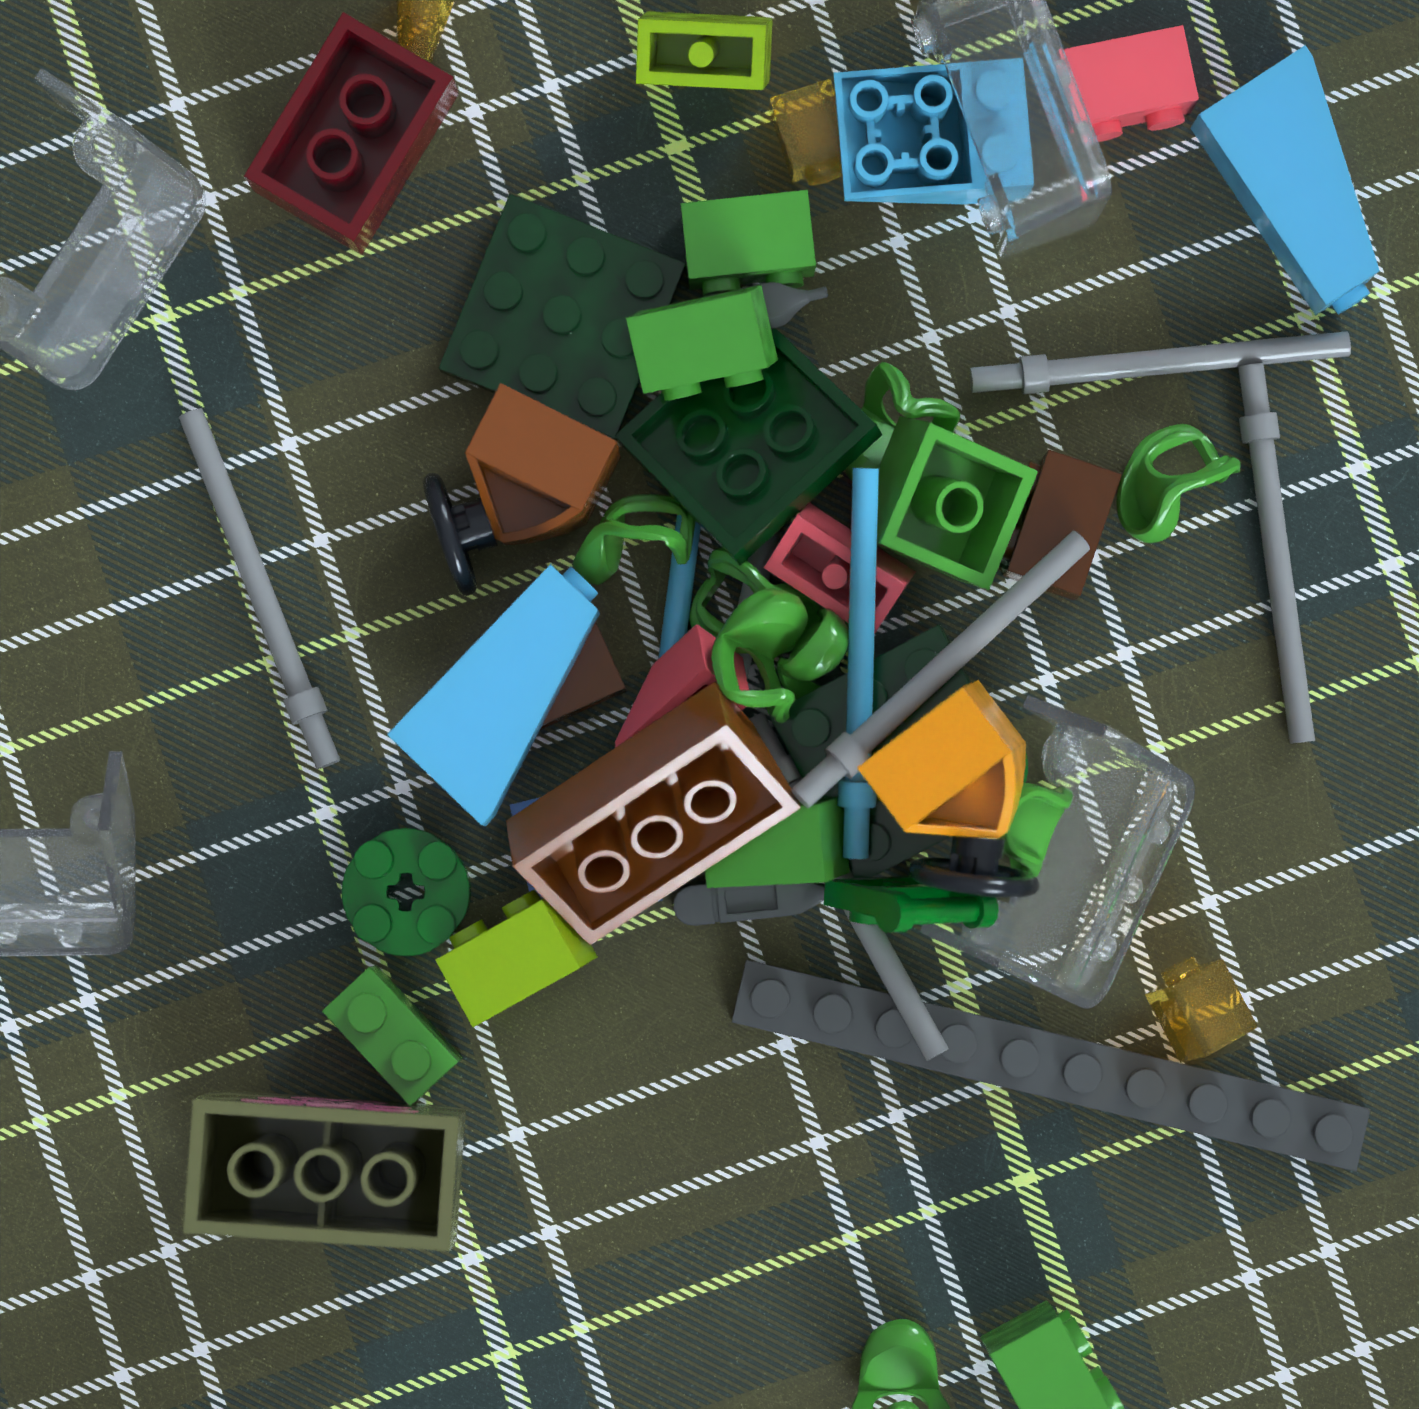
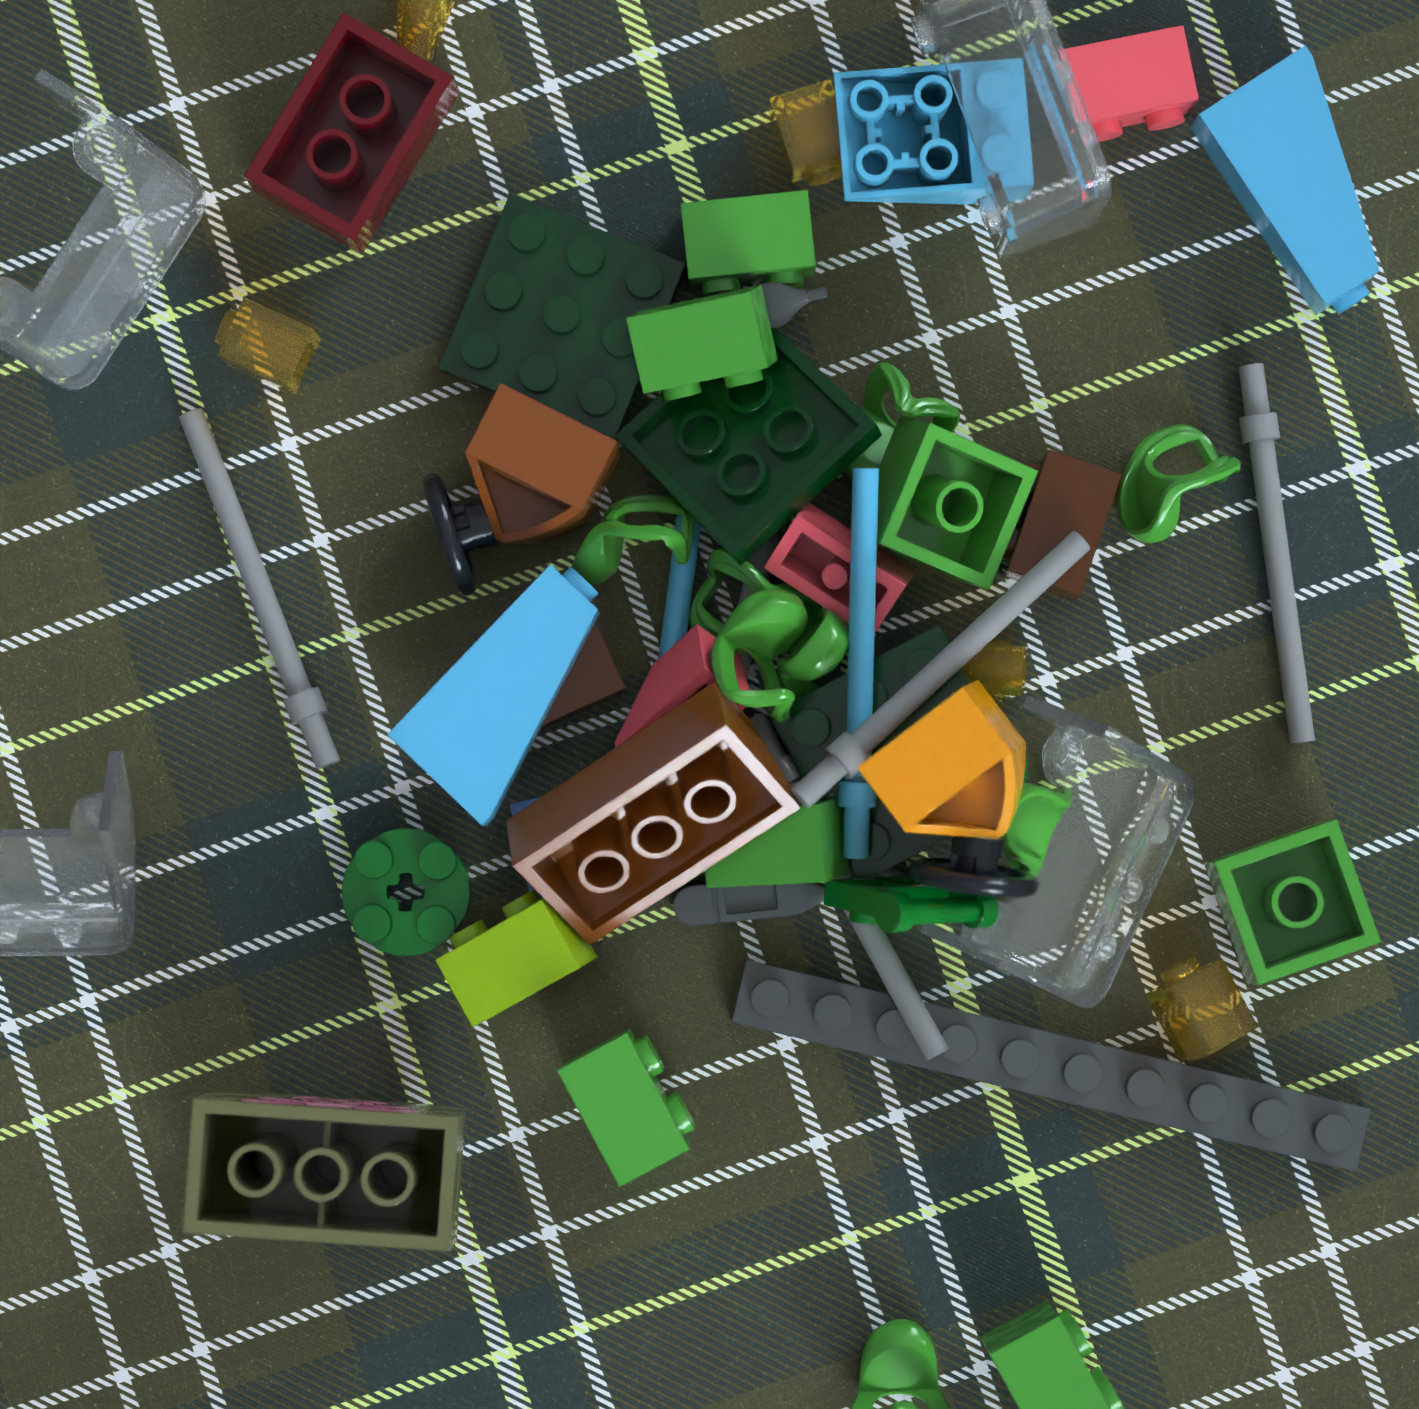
(266, 345): none -> clear yellow brick
(392, 1034): bright green brick -> none
(627, 1105): none -> bright green brick
(704, 50): lime brick -> none
(1000, 668): none -> clear yellow cone
(1037, 373): light grey bar -> none
(1292, 902): none -> bright green brick

